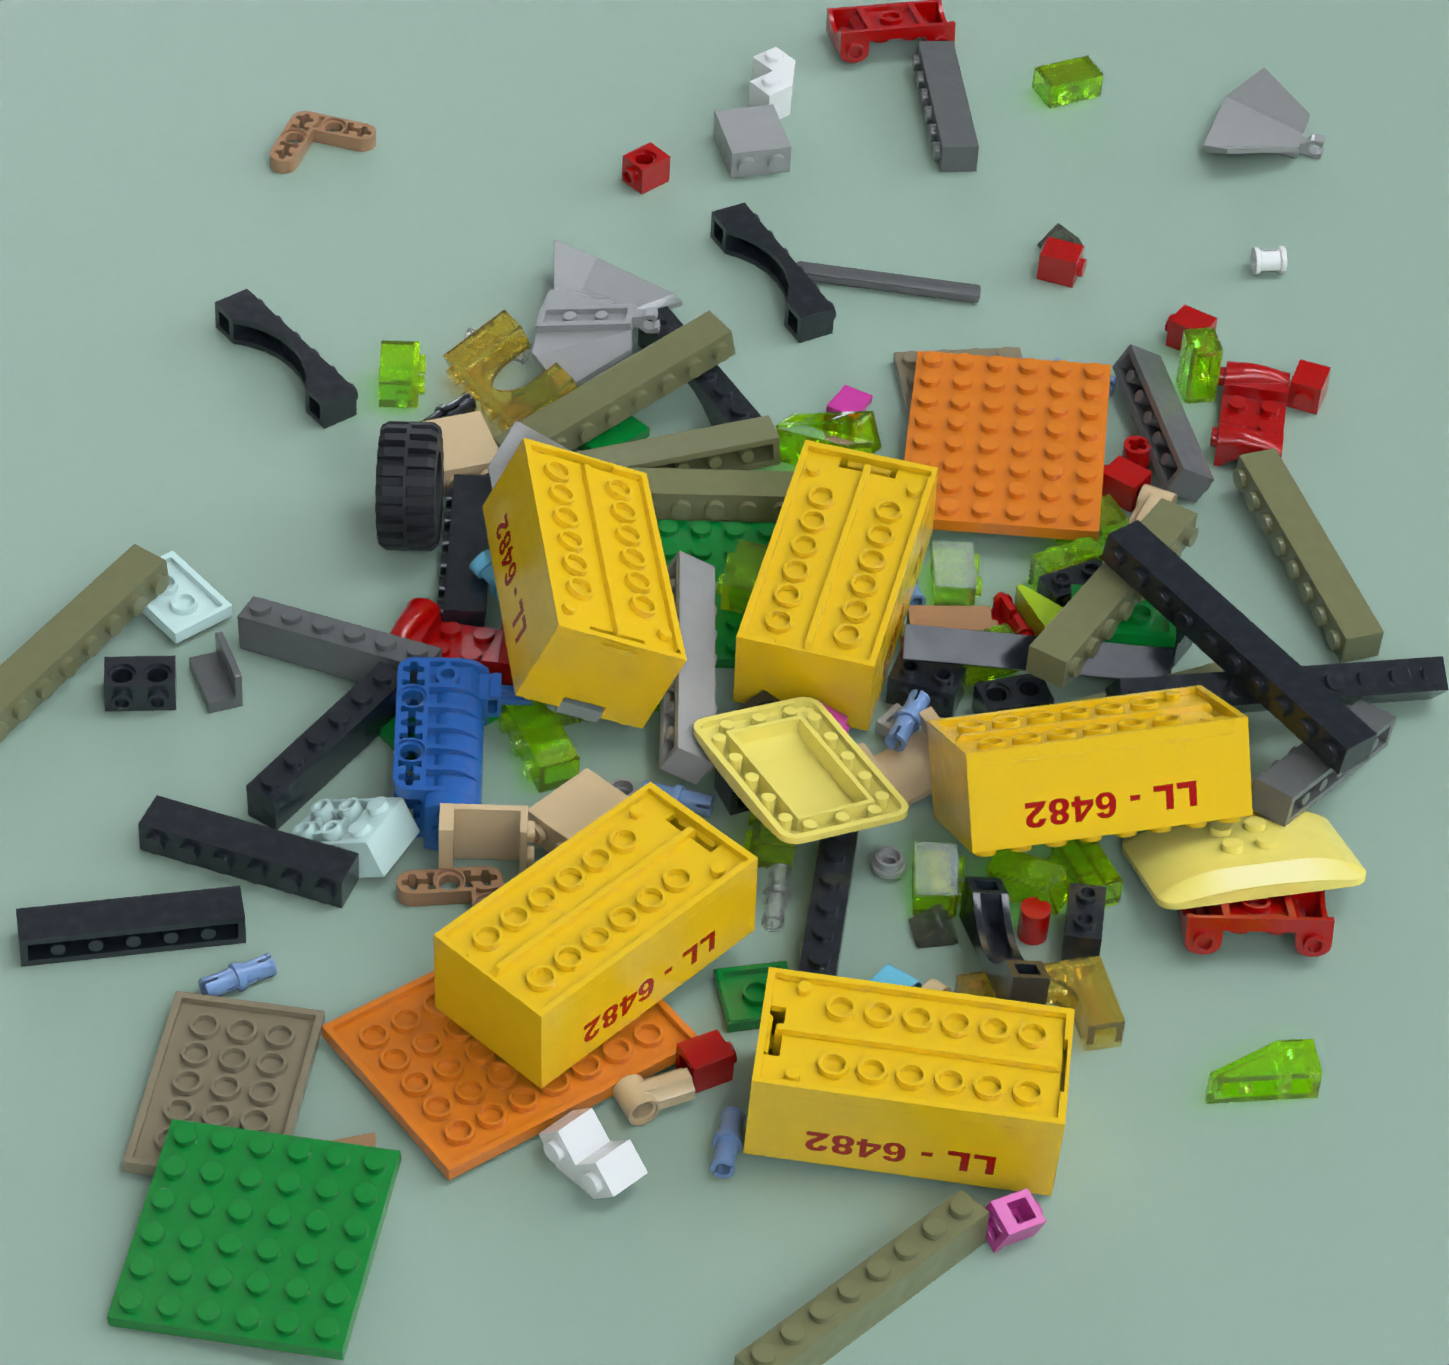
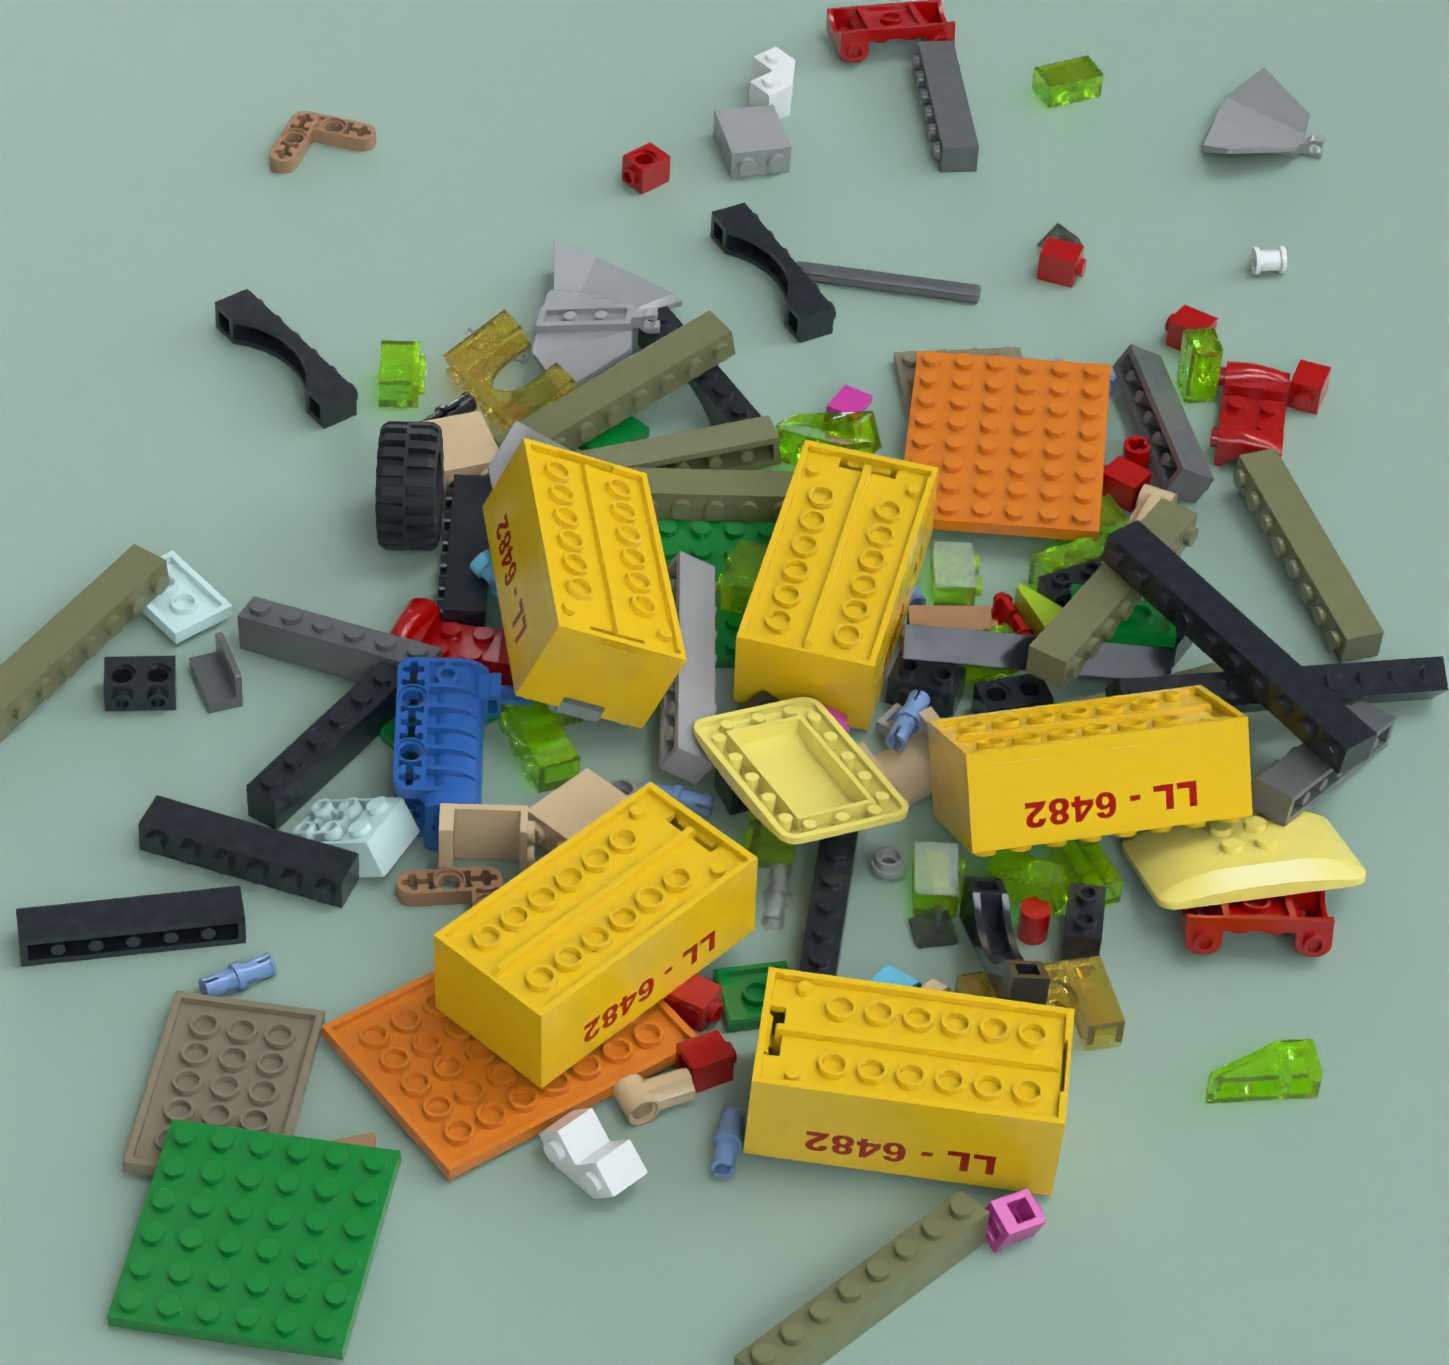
(697, 1002): none -> red brick

